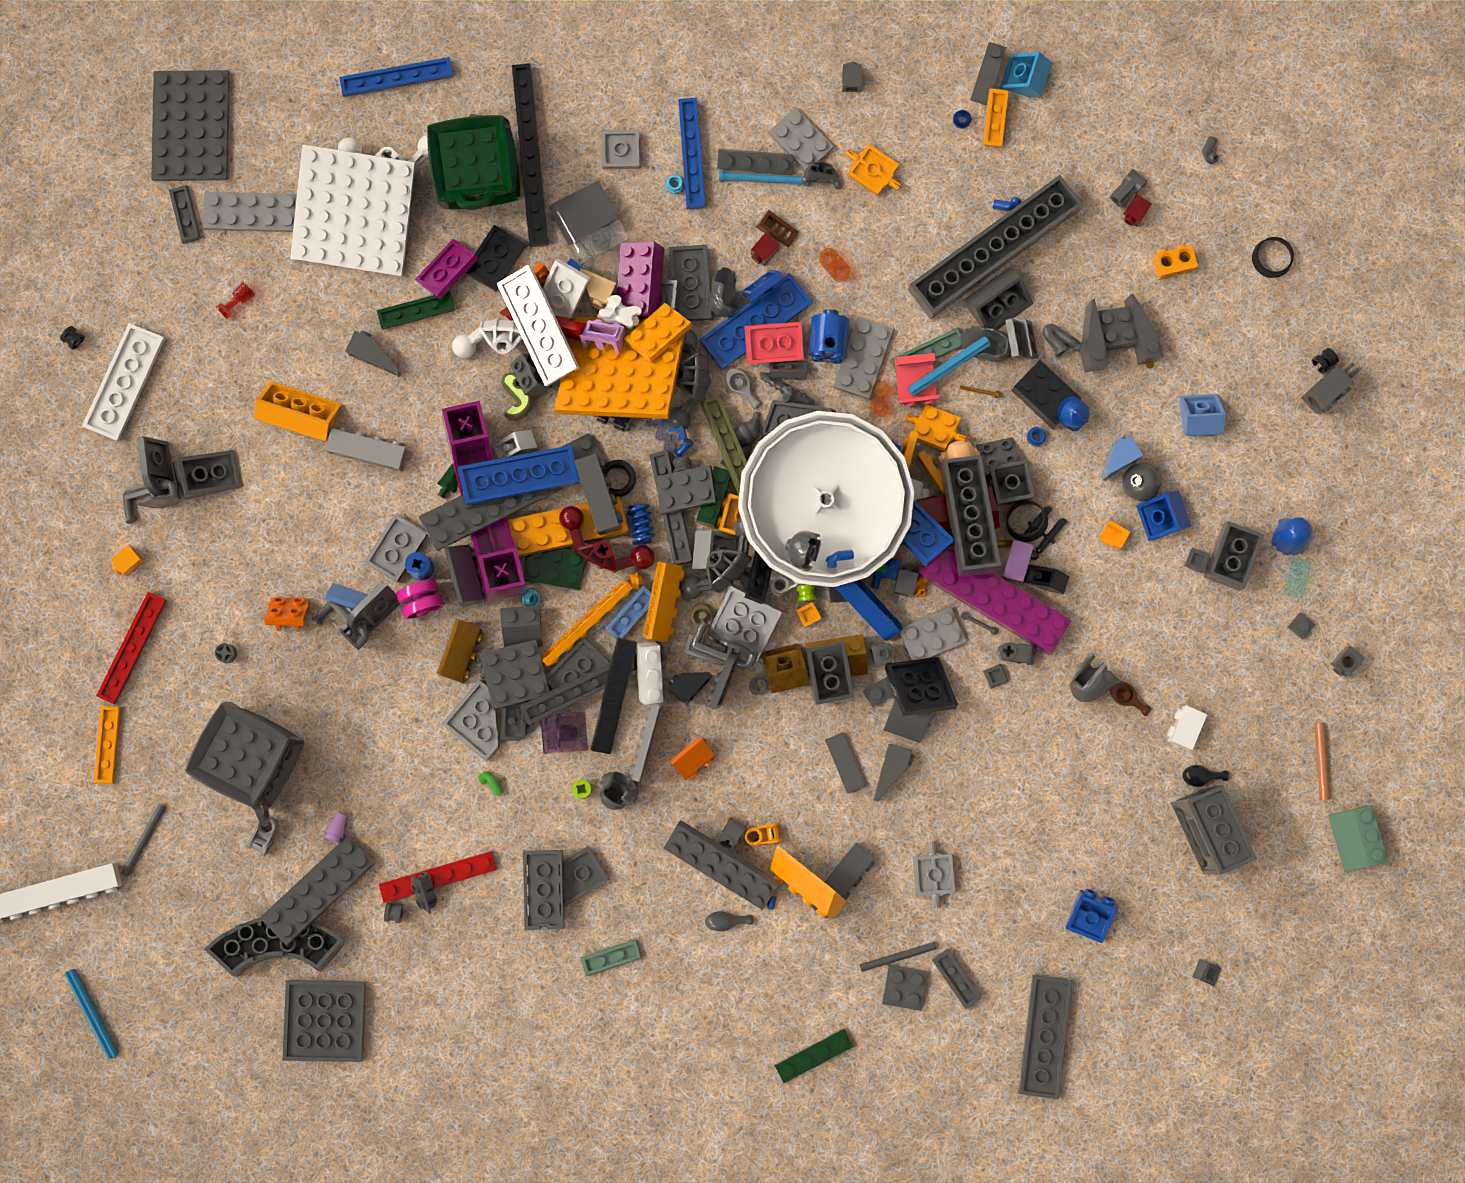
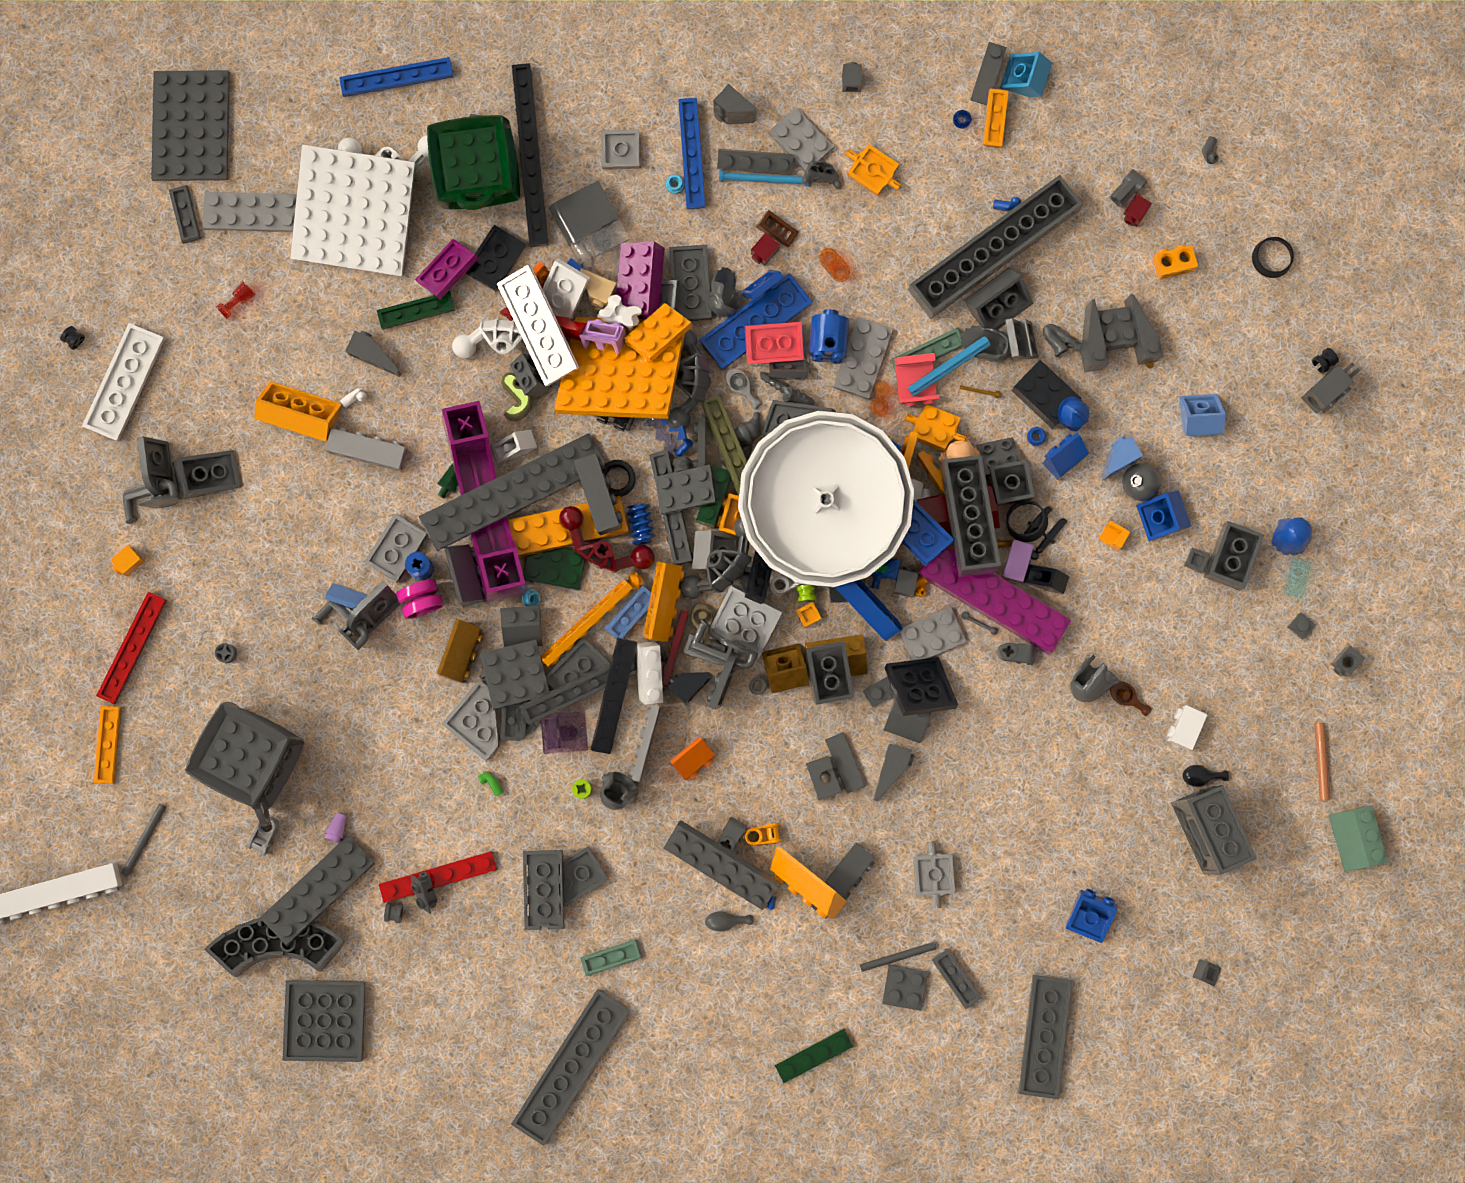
(91, 1013): dark azure axle -> none
(287, 612): orange plate -> none
(358, 393): none -> white arm
(518, 475): blue plate -> none
(570, 1067): none -> dark grey plate
(674, 647): none -> dark red tile
(699, 446): none -> dark grey plate
(733, 107): none -> dark grey slope
(803, 549): dark grey cylinder -> none
(823, 789): none -> dark grey brick
(839, 556): blue arm -> none
(881, 654): dark grey brick -> none
(995, 676): dark grey tile -> none
(1065, 457): none -> blue slope

